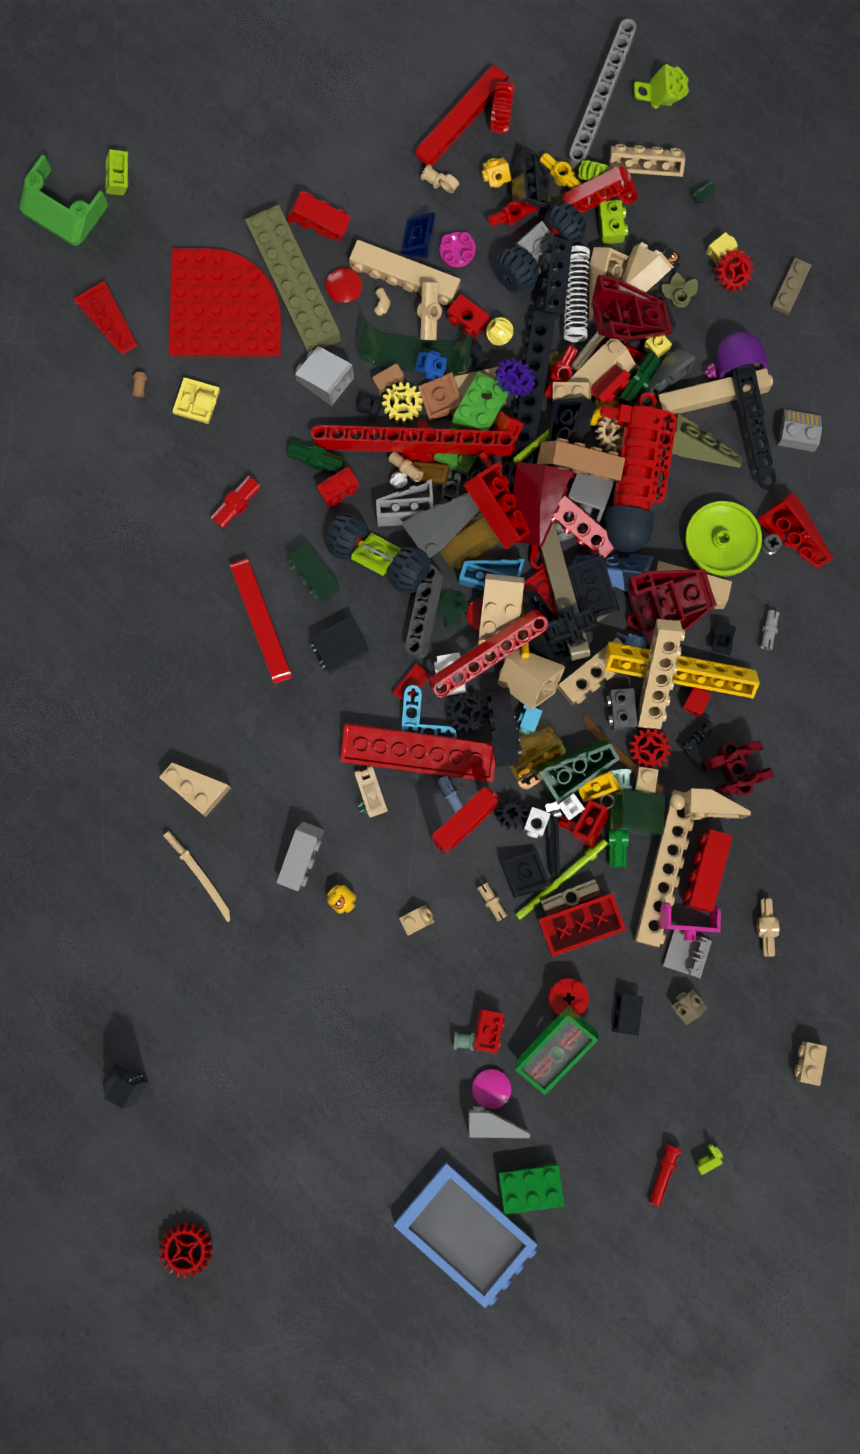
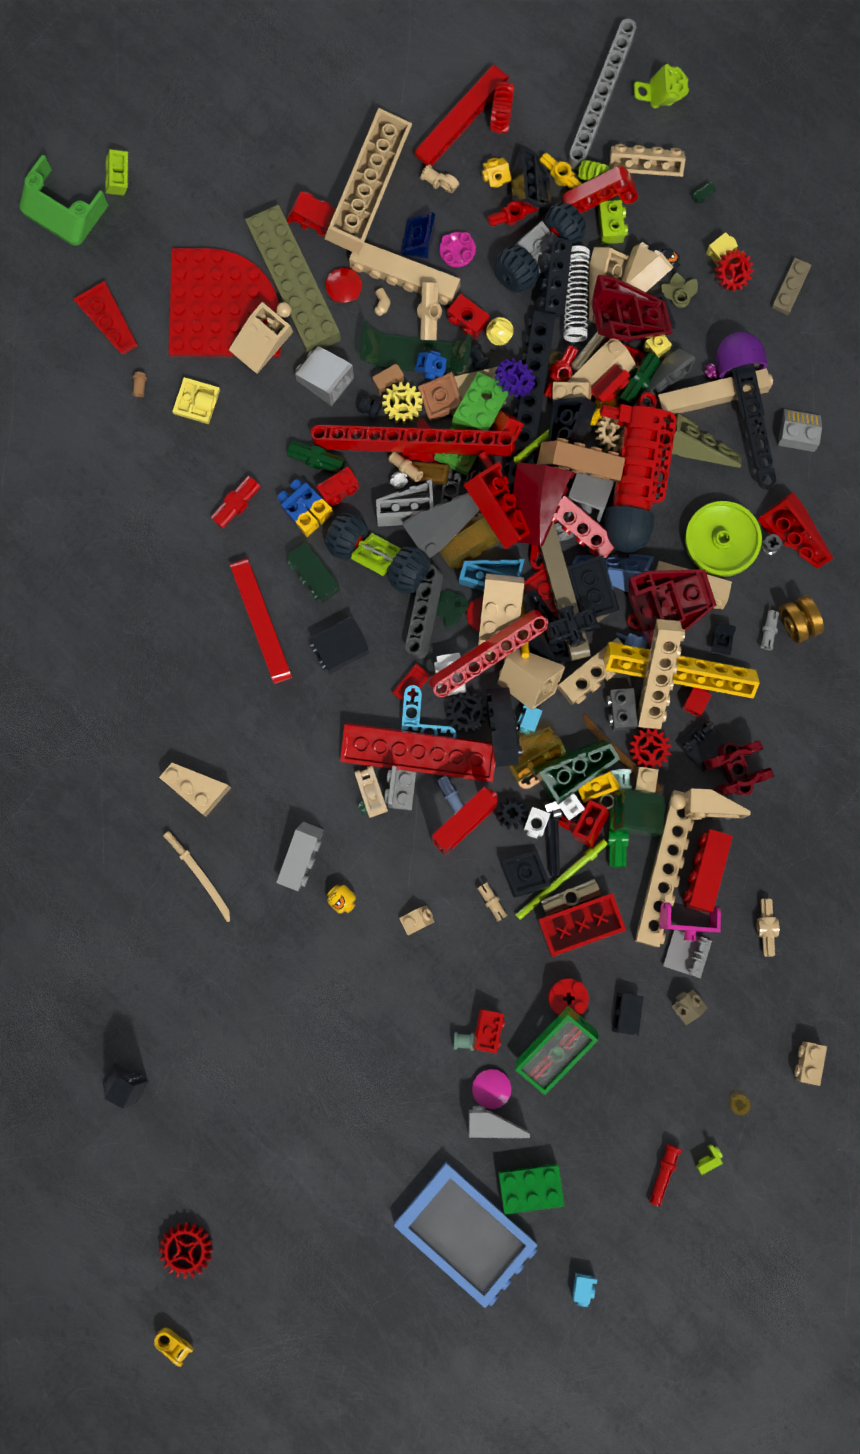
(174, 1347): none -> yellow piece
(260, 341): none -> tan slope
(301, 504): none -> hips
(368, 181): none -> tan brick
(401, 789): none -> light grey bracket
(583, 1289): none -> medium azure brick
(740, 1105): none -> clear yellow tile
(802, 619): none -> pearl gold wheel

